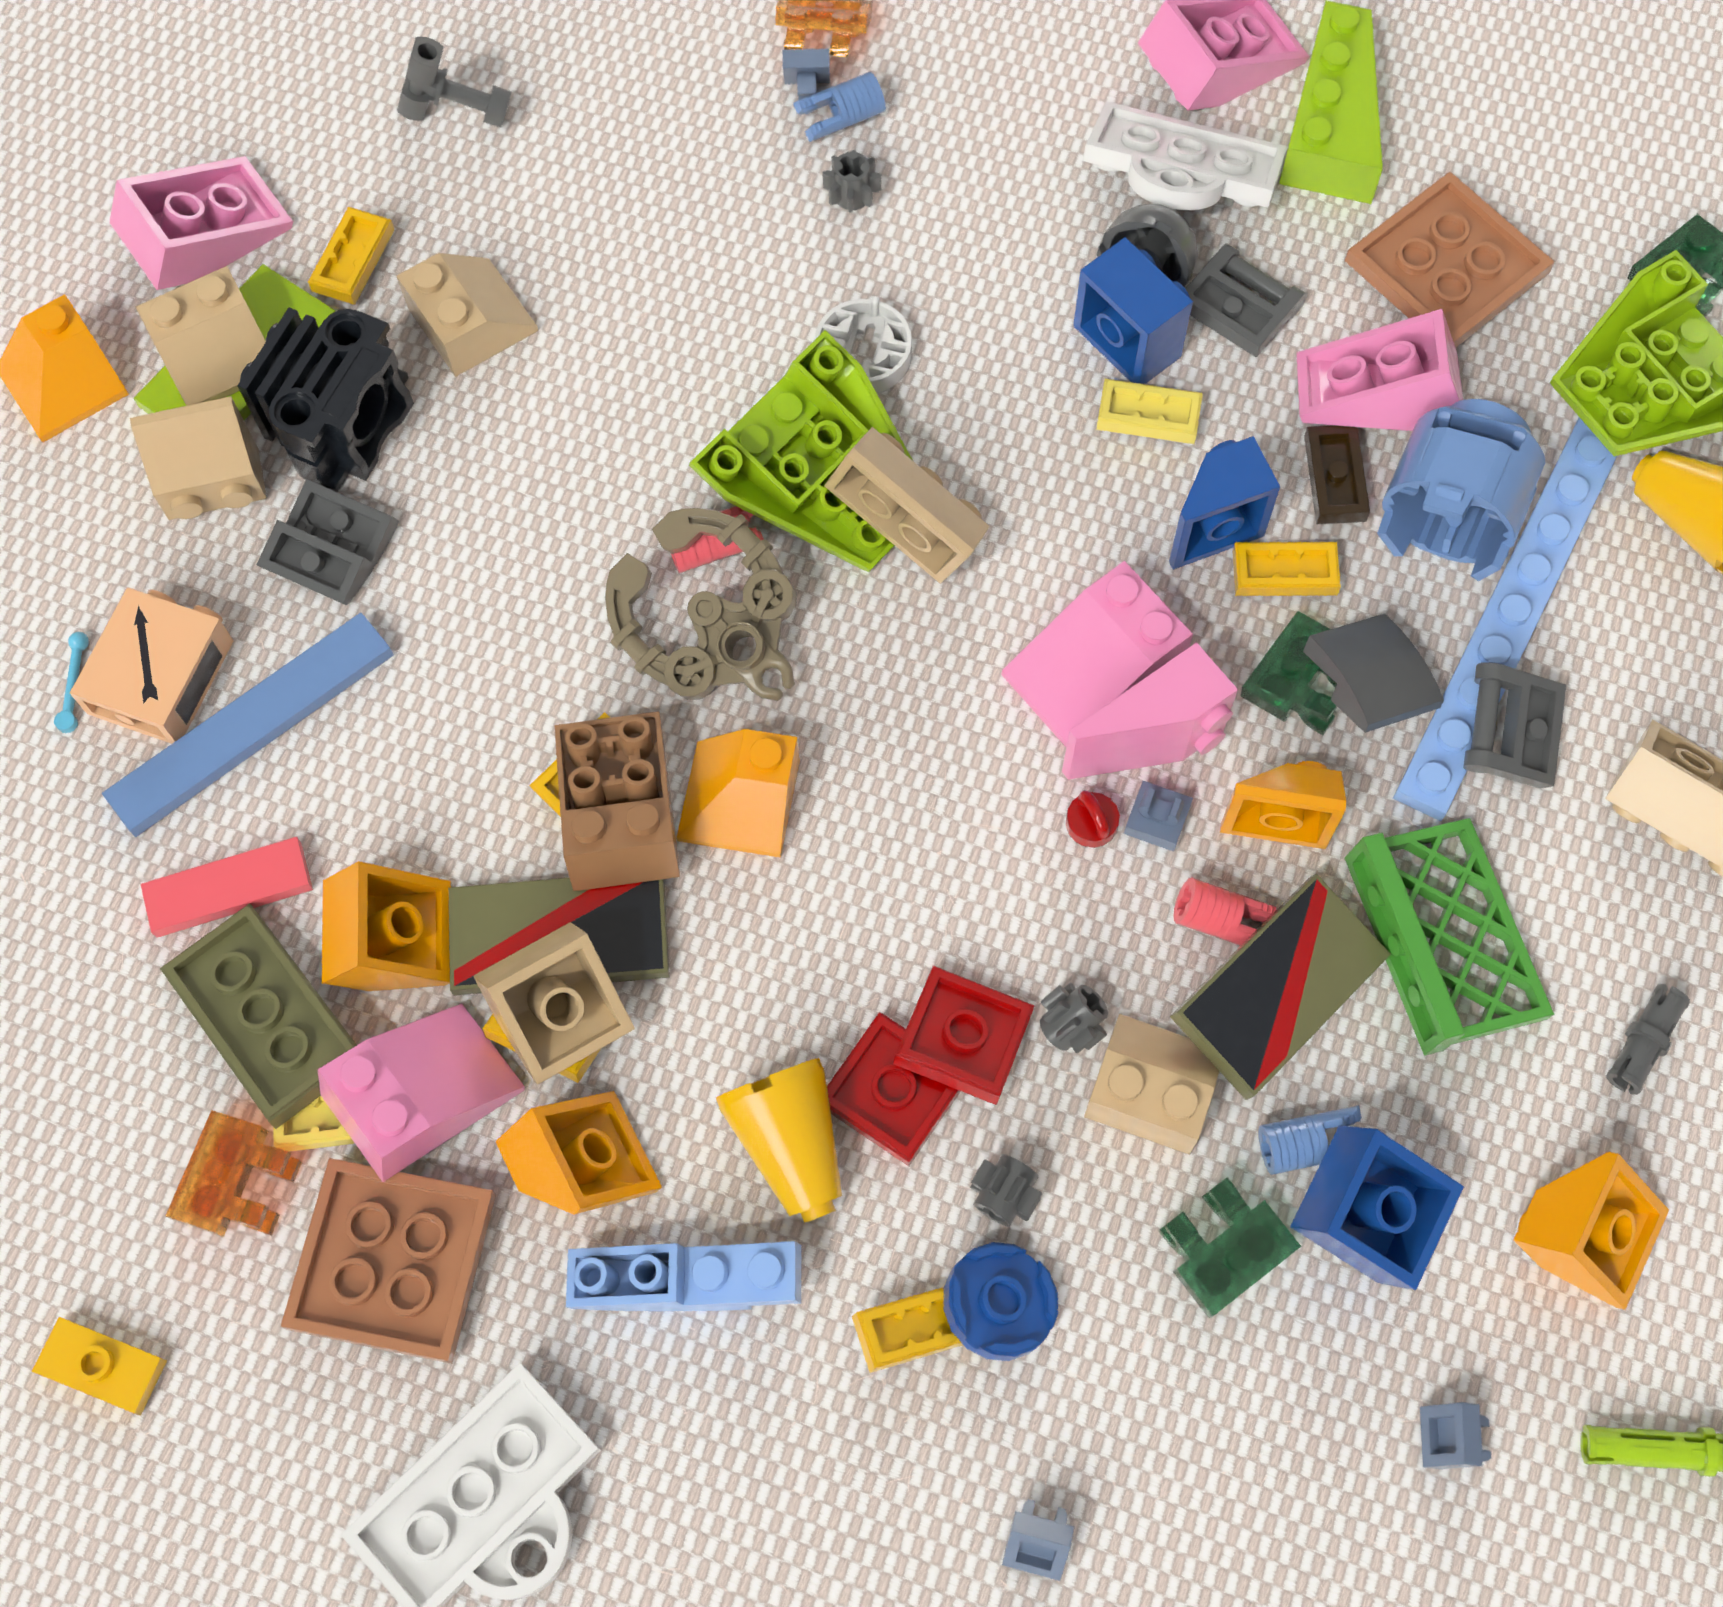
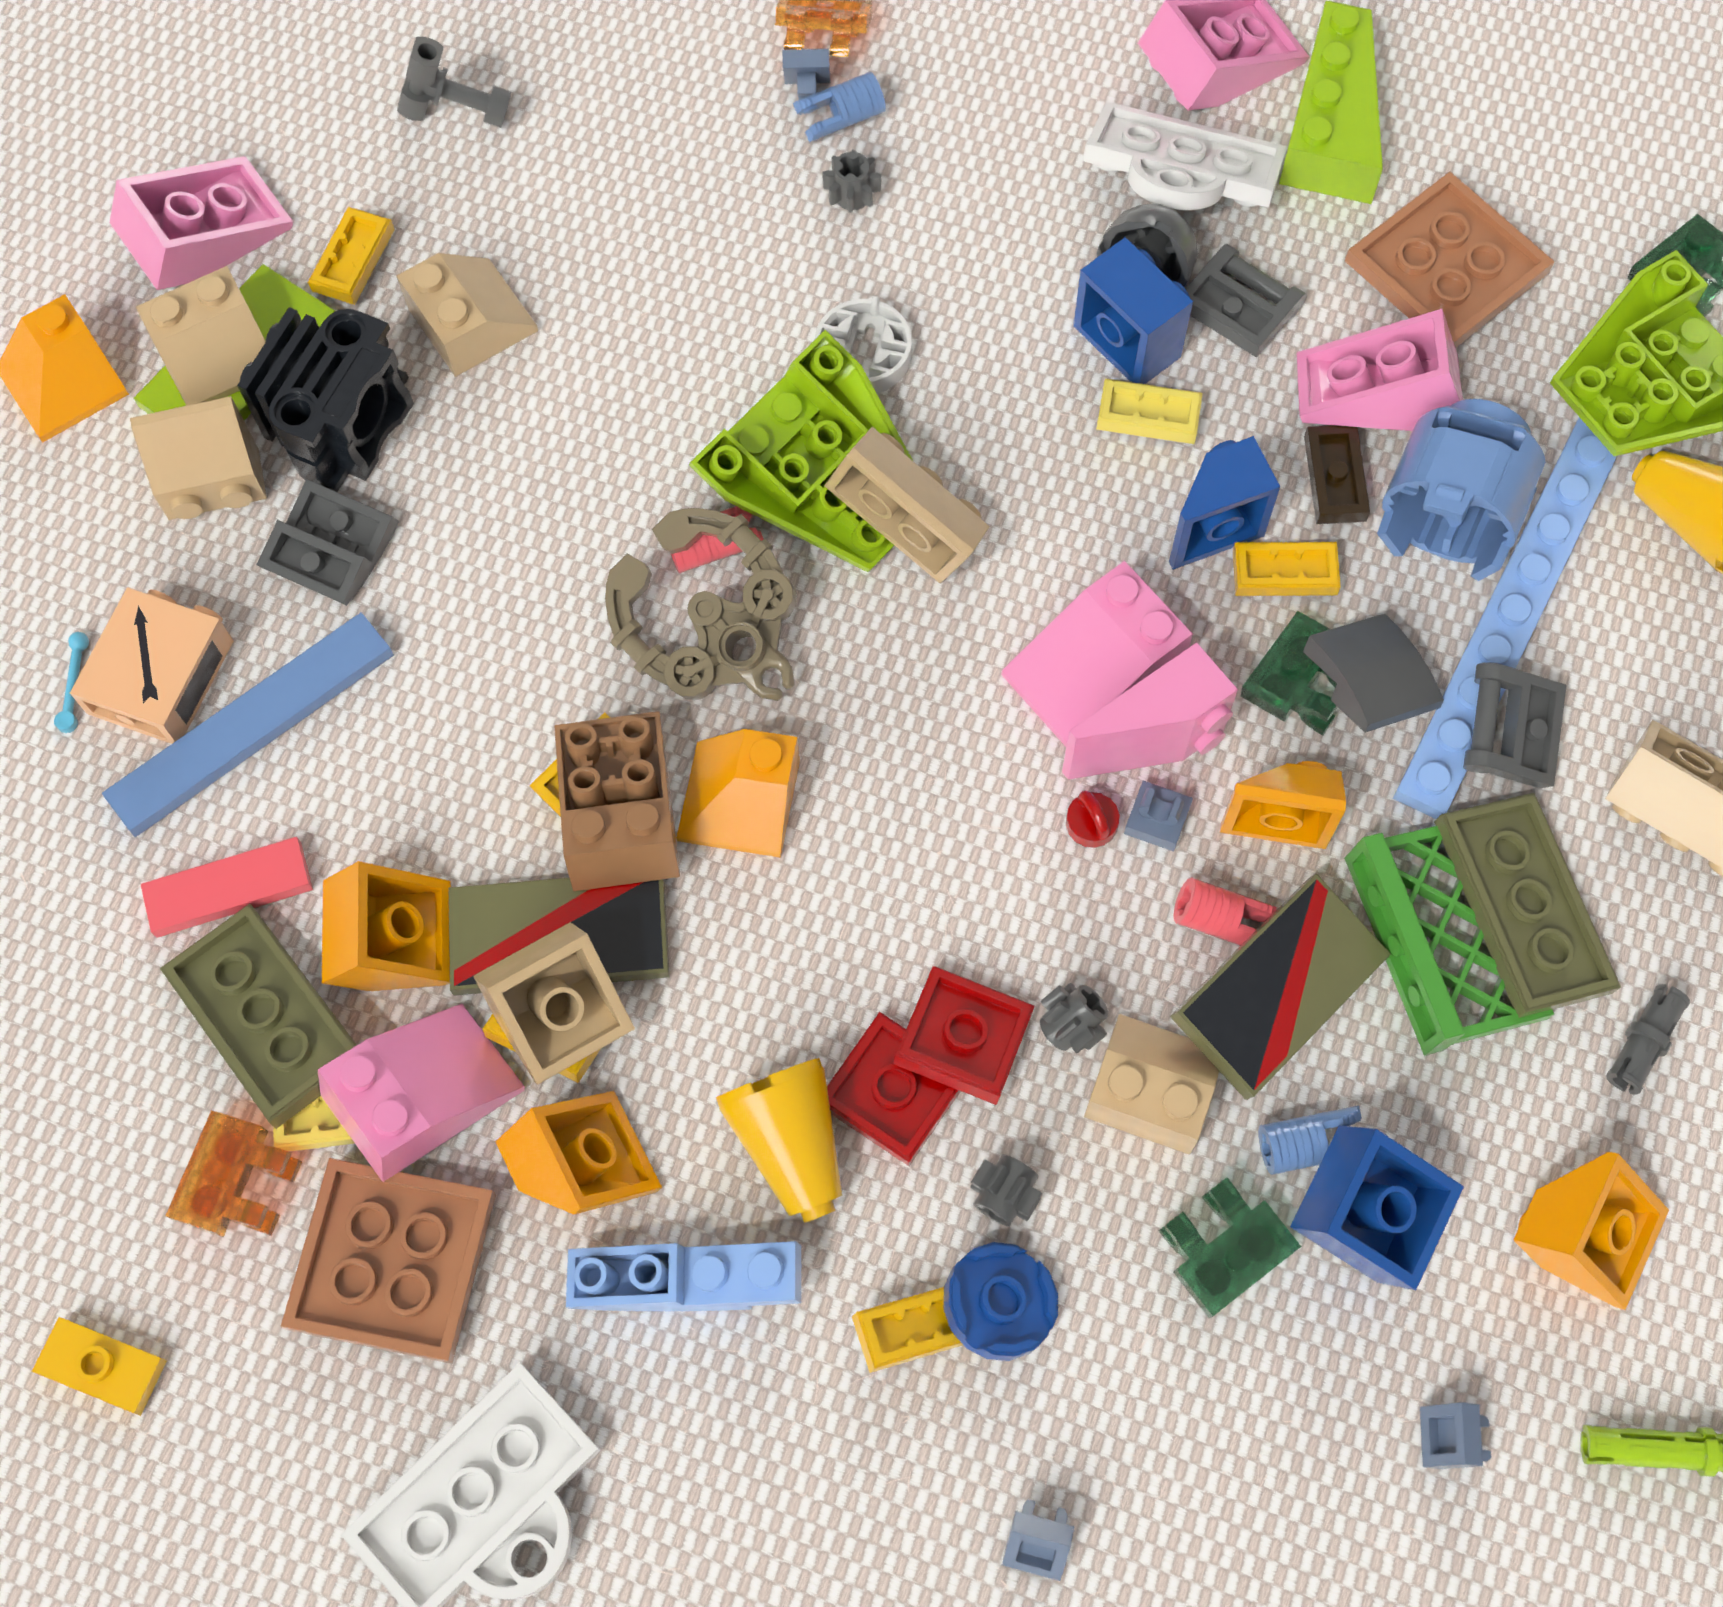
(1527, 905): none -> olive tile

